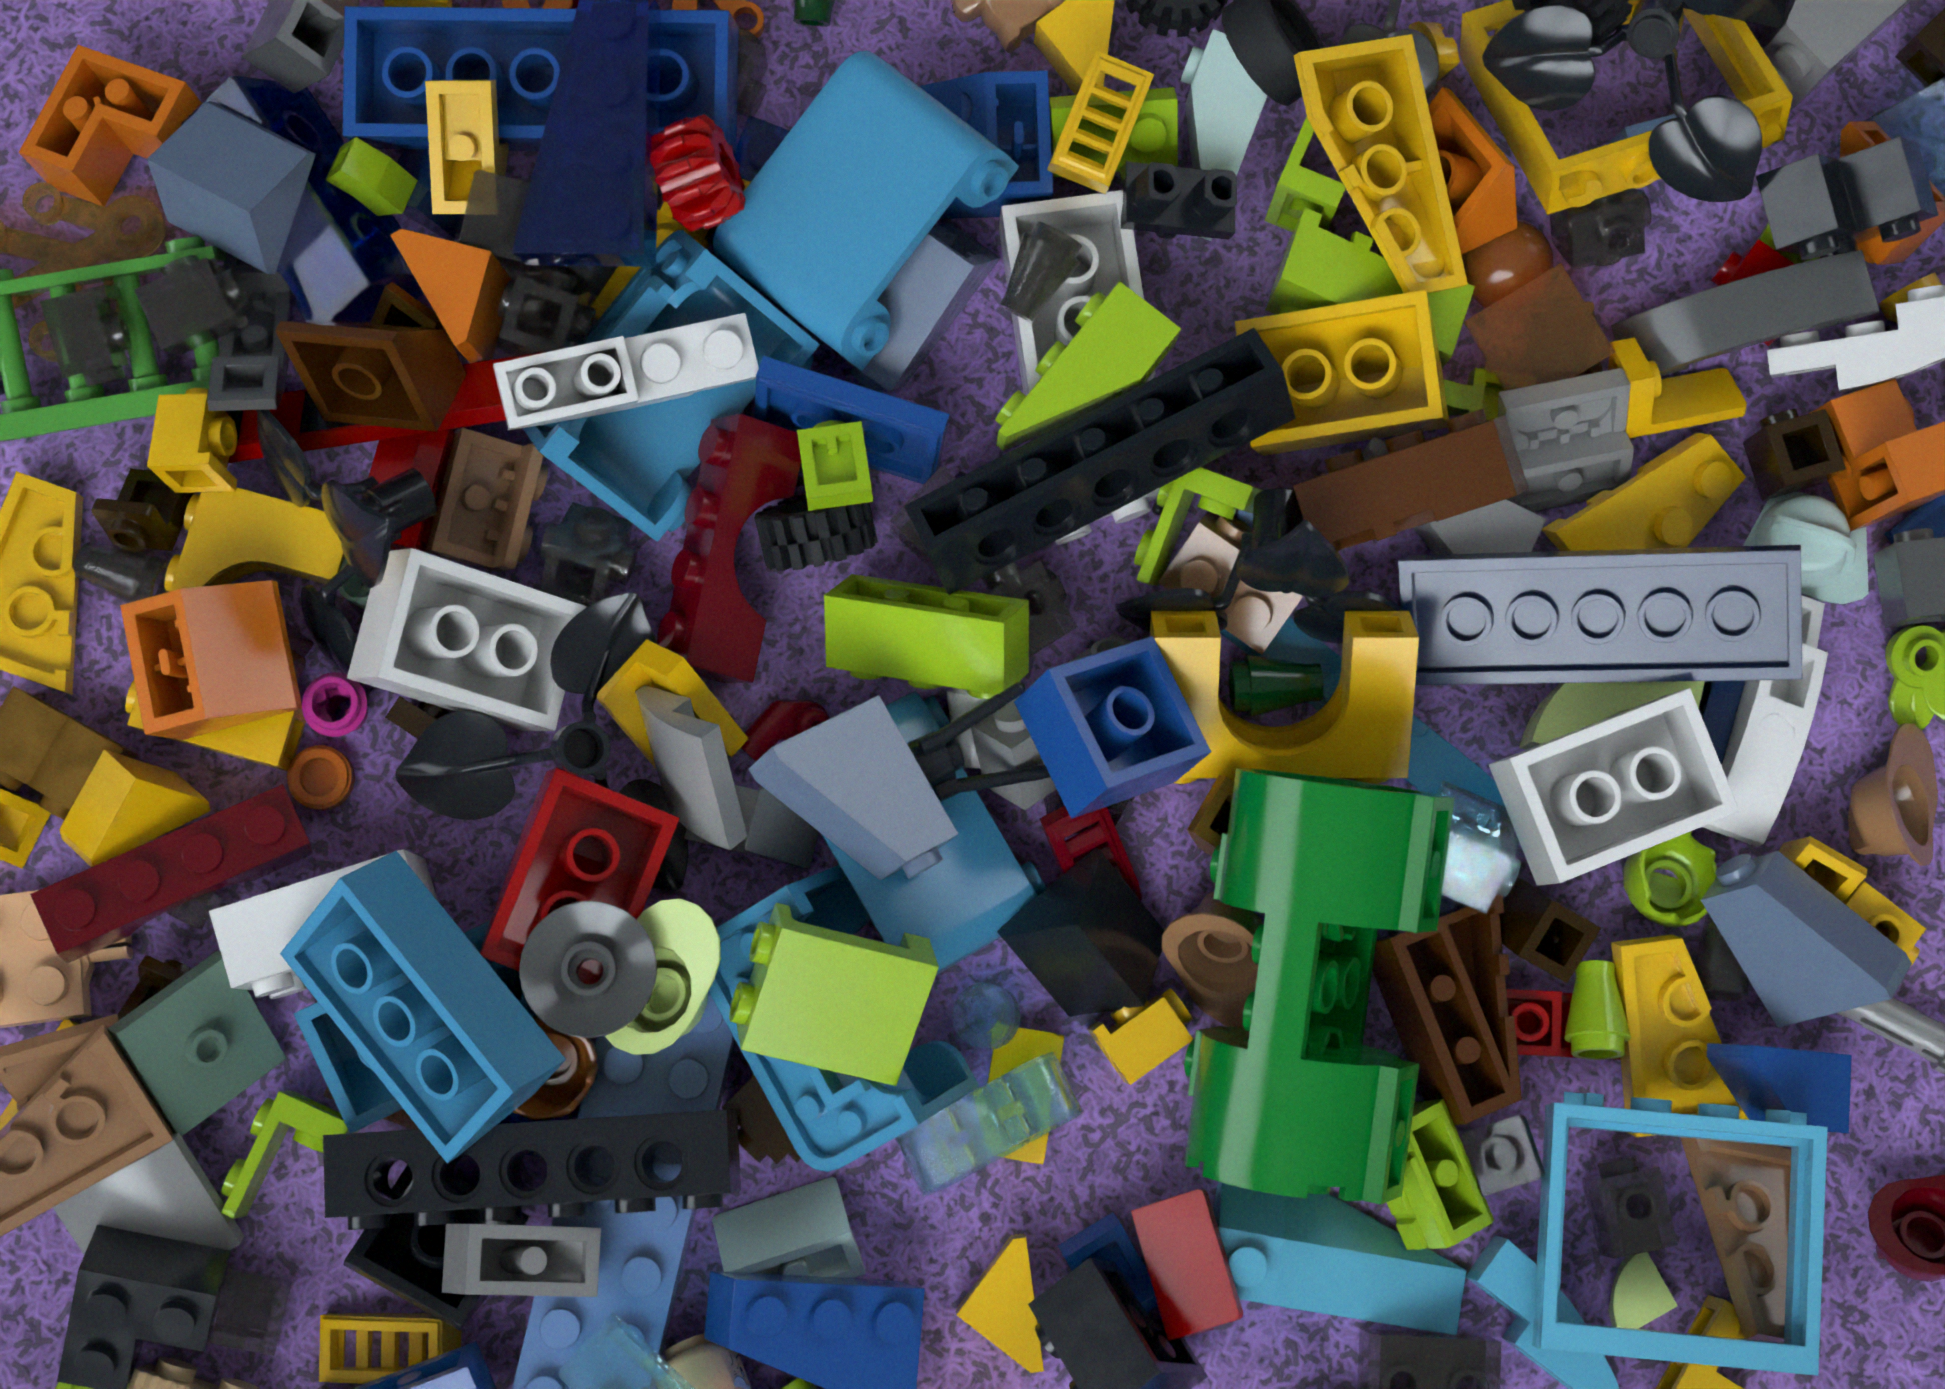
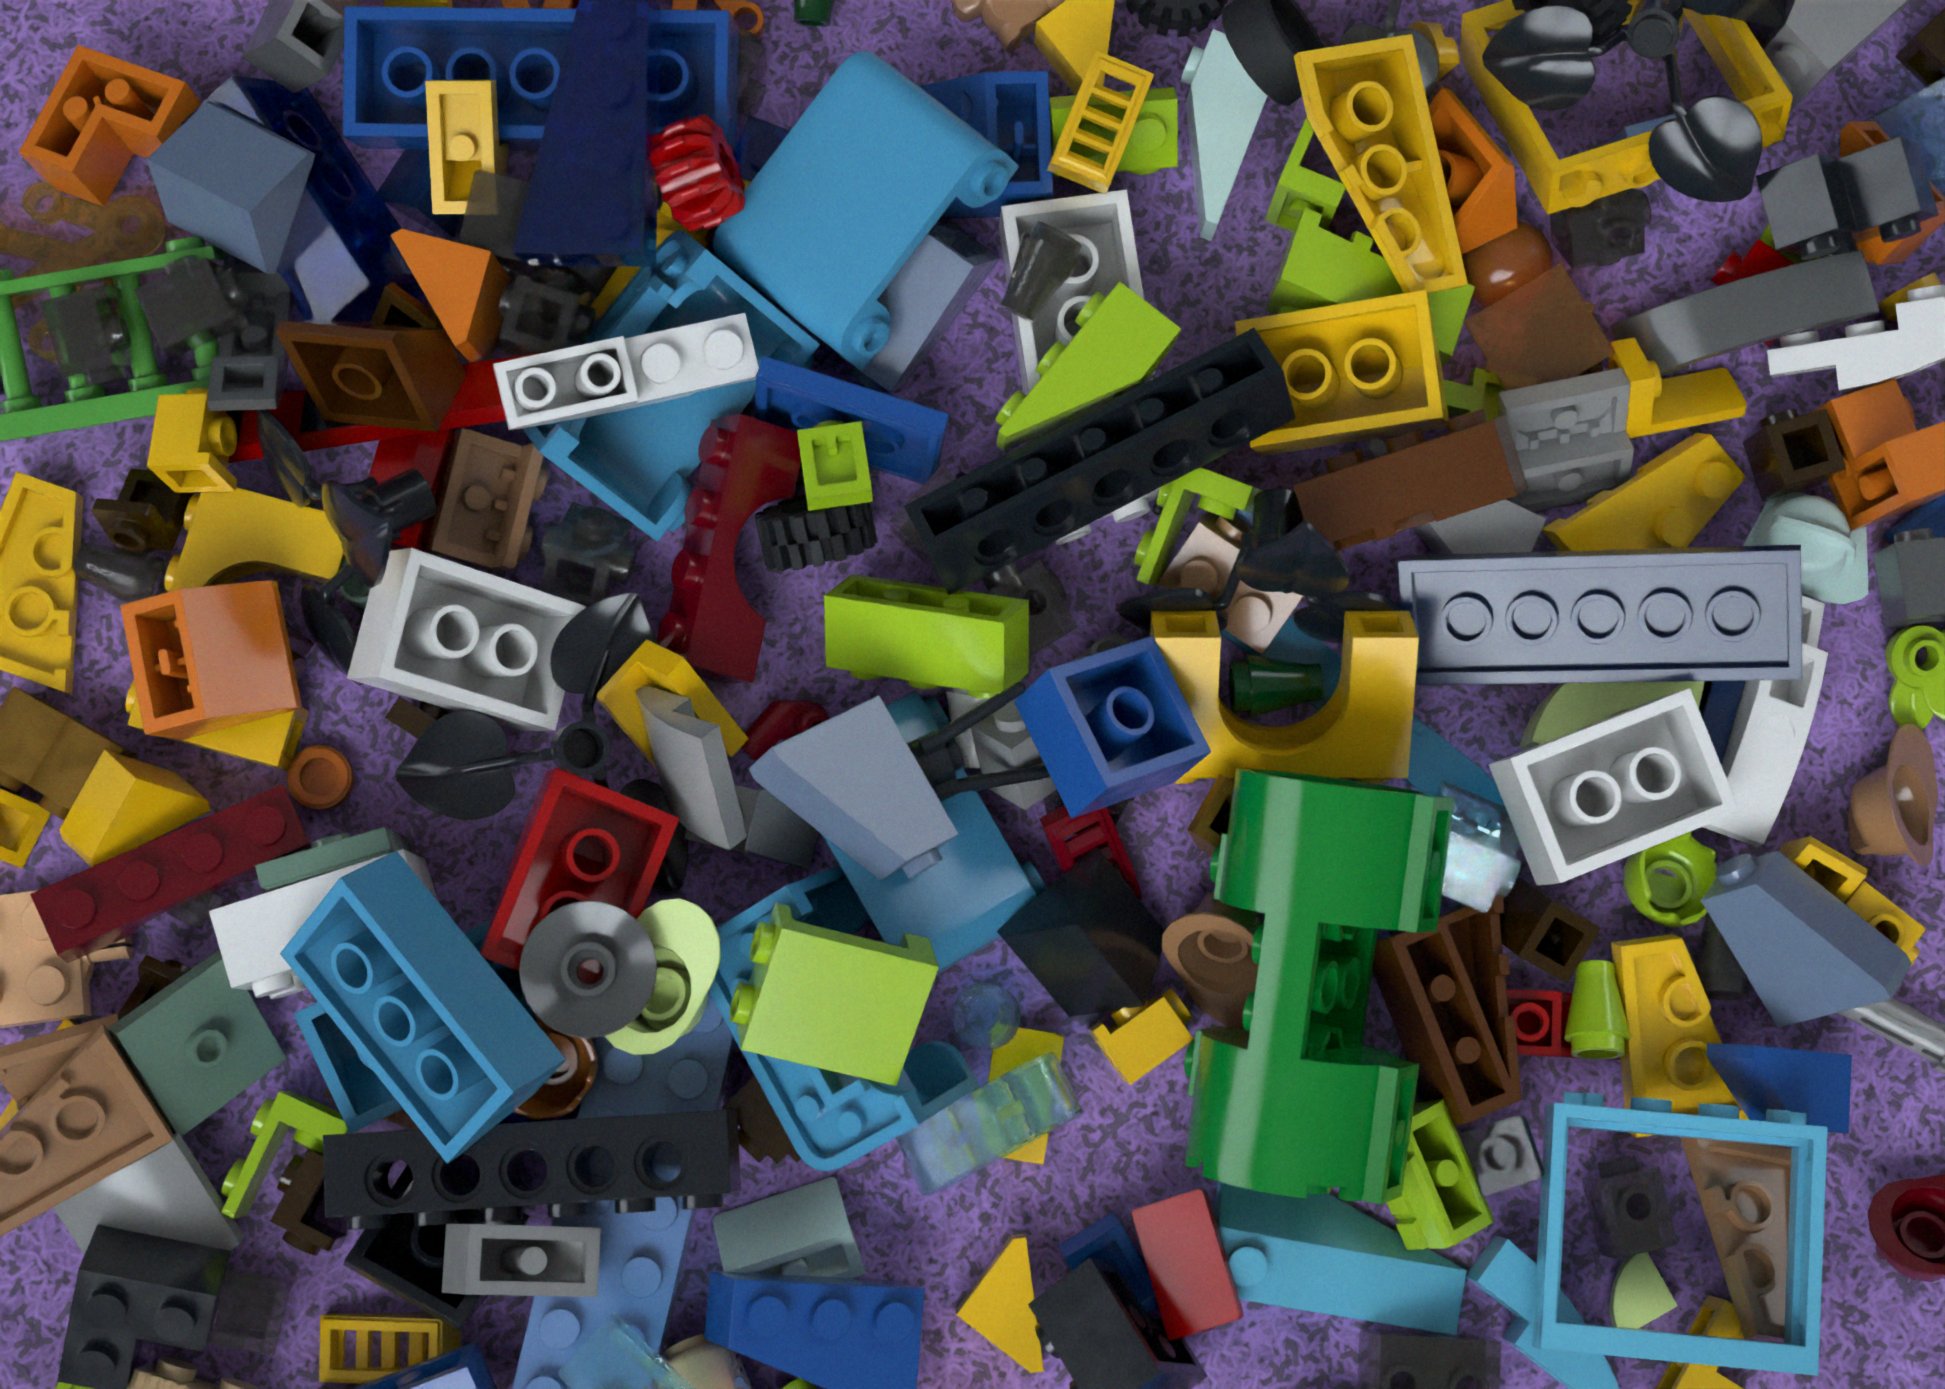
(303, 1192): none -> dark brown bracket
(323, 698): dark pink cone -> none
(328, 856): none -> sand green plate
(371, 178): lime piece -> none
(1178, 200): black hips -> none

